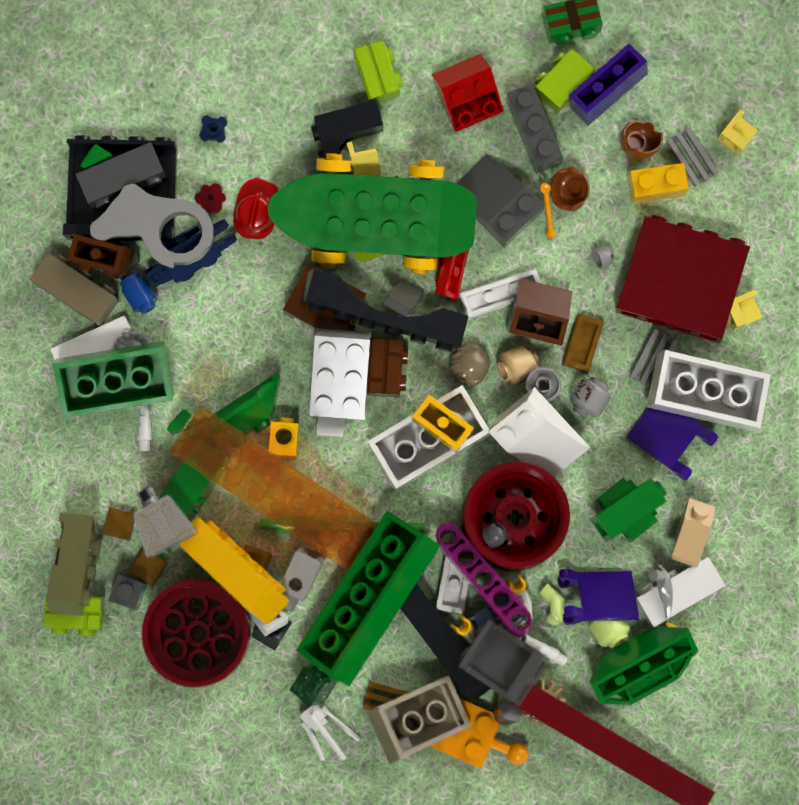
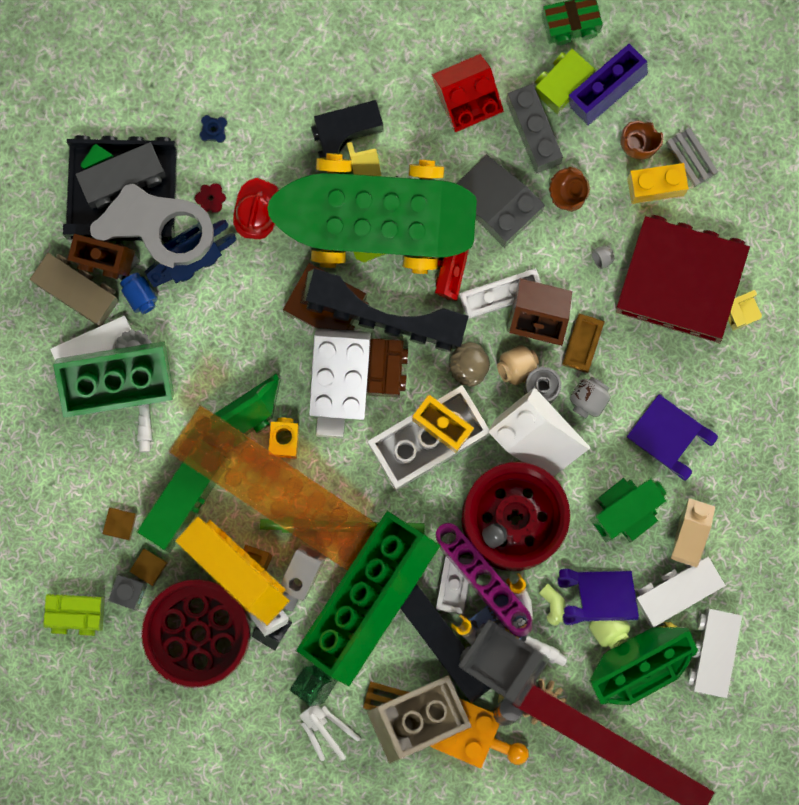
(73, 565): olive wedge -> none
(161, 523): light grey torso -> none
(179, 422): green slope -> none
(377, 72): lime brick -> none
(403, 298): dark grey tile -> none
(545, 189): light orange hinge -> none
(664, 339): light grey tile -> none
(664, 588): light grey bar -> none
(708, 390): white brick -> none
(715, 653): none -> white brick
(737, 133): light yellow panel -> none

